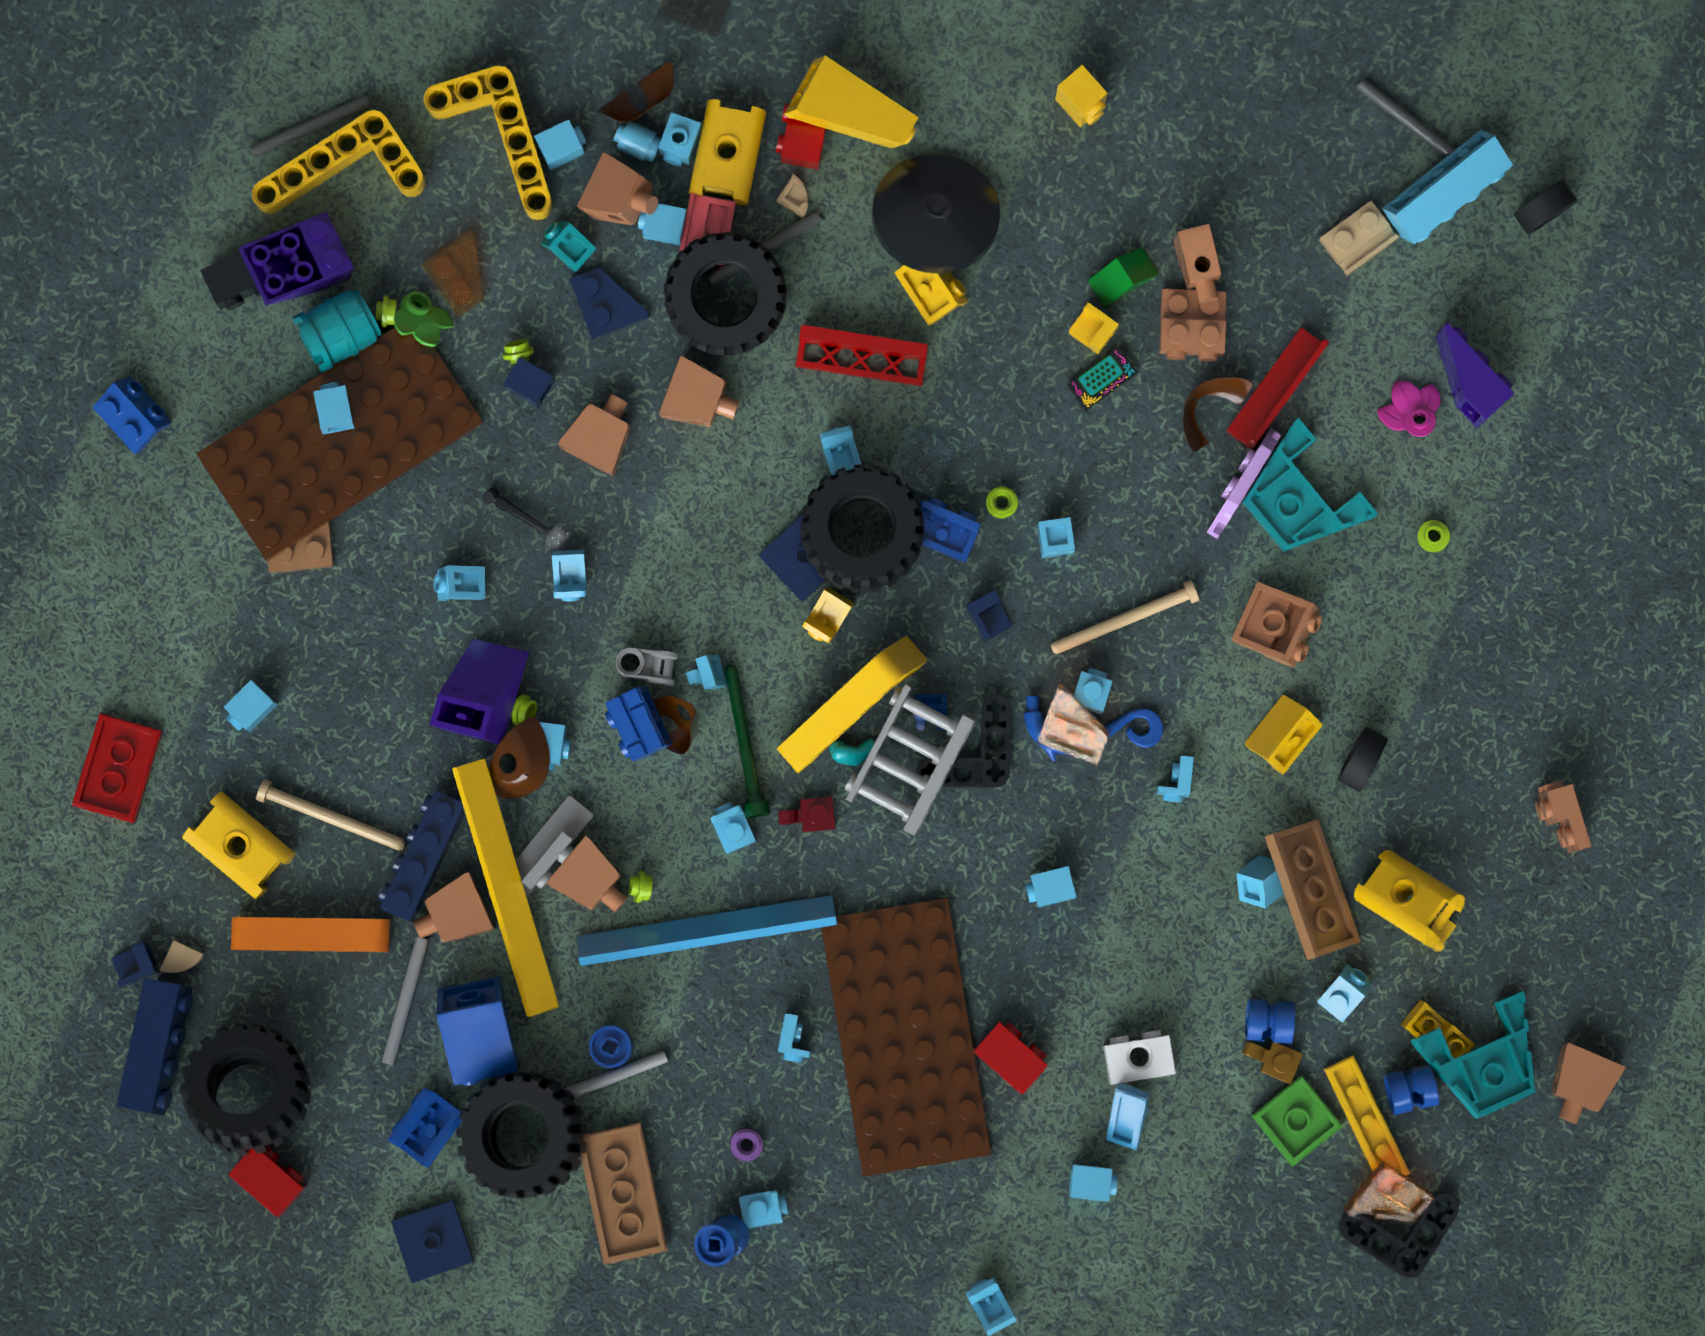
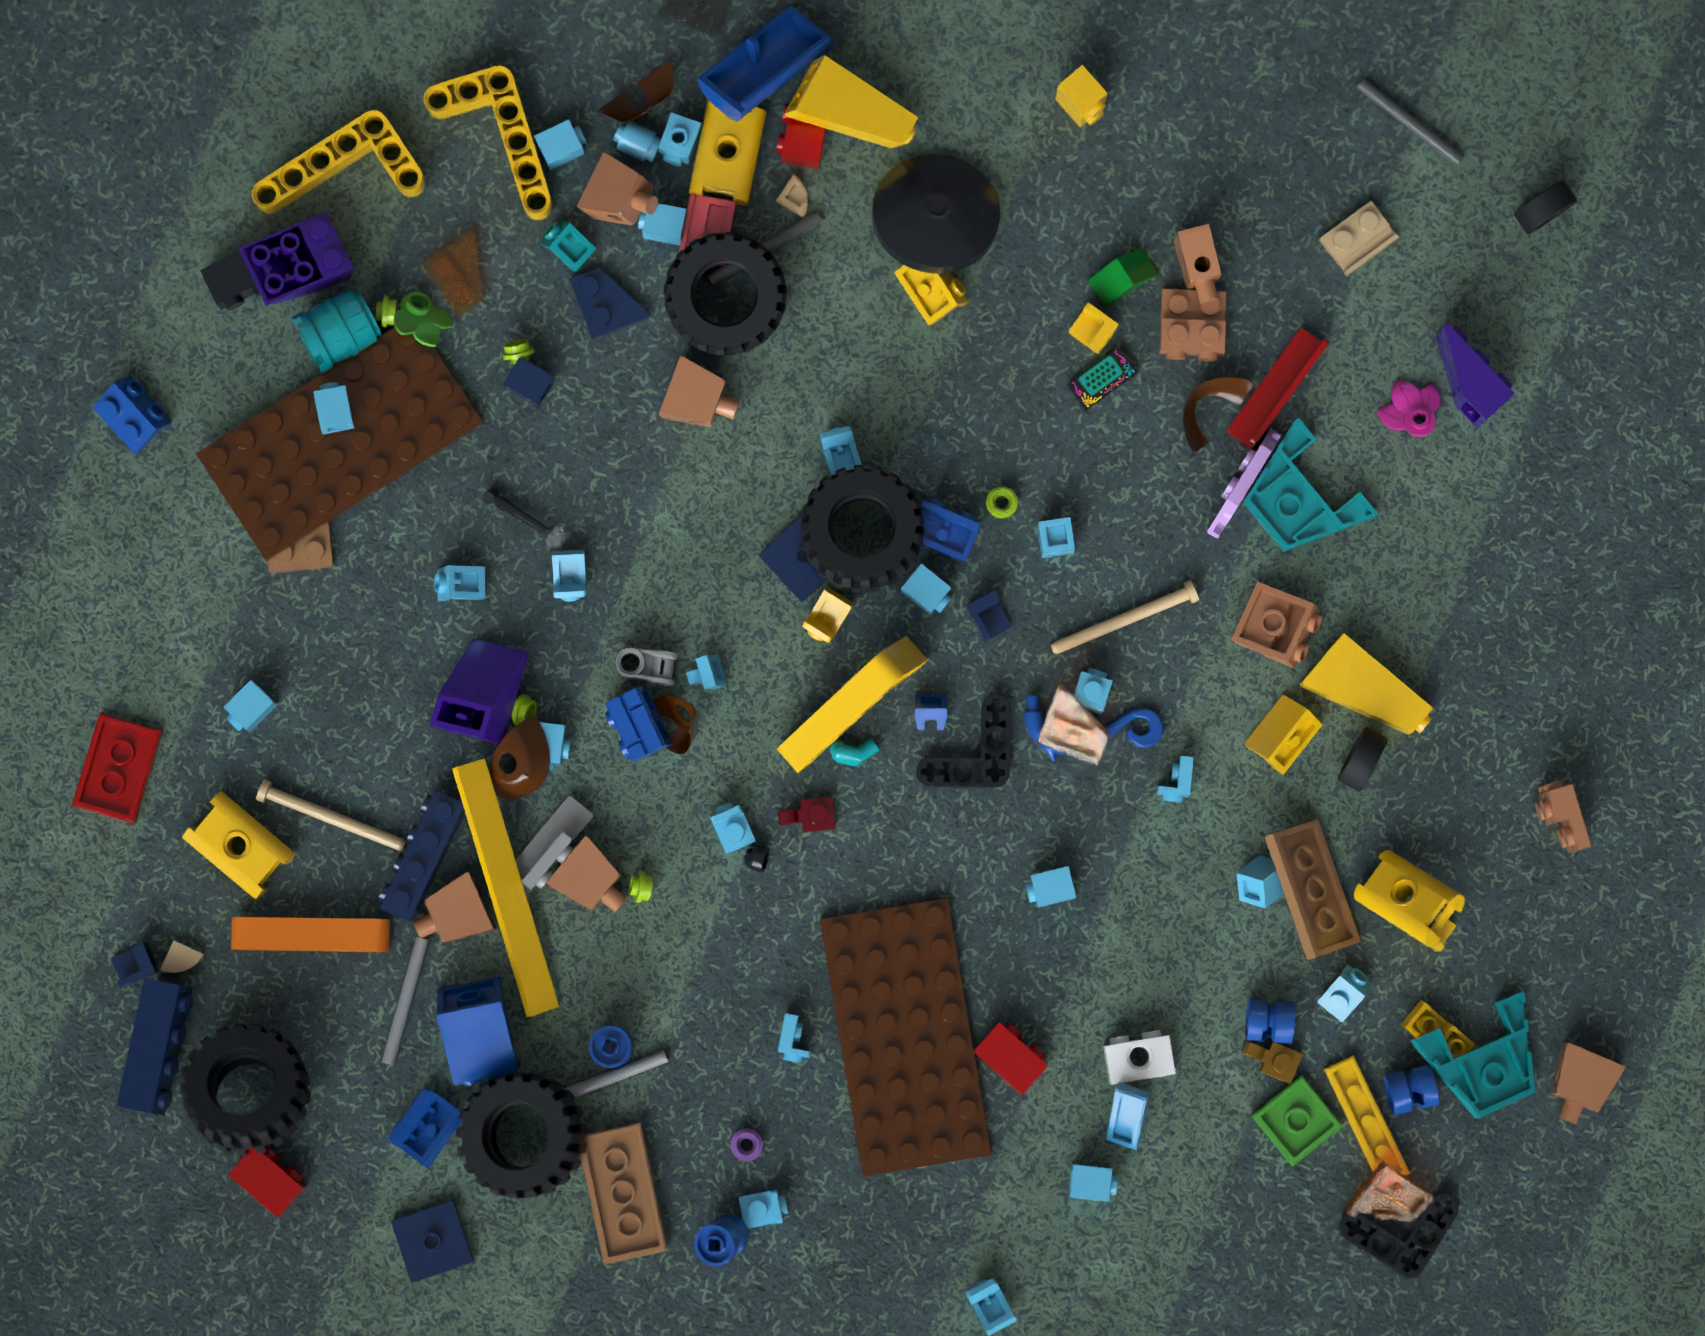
(310, 126): dark grey bar -> none
(598, 435): nougat torso -> none
(706, 930): dark azure tile -> none
(755, 802): dark green piece -> none
(756, 858): none -> black hinge
(764, 63): none -> blue container
(861, 343): red fence -> none
(927, 590): none -> medium azure brick
(942, 757): light grey fence -> none
(1365, 686): none -> yellow slope
(1426, 543): lime plate -> none
(1448, 187): medium azure brick -> none

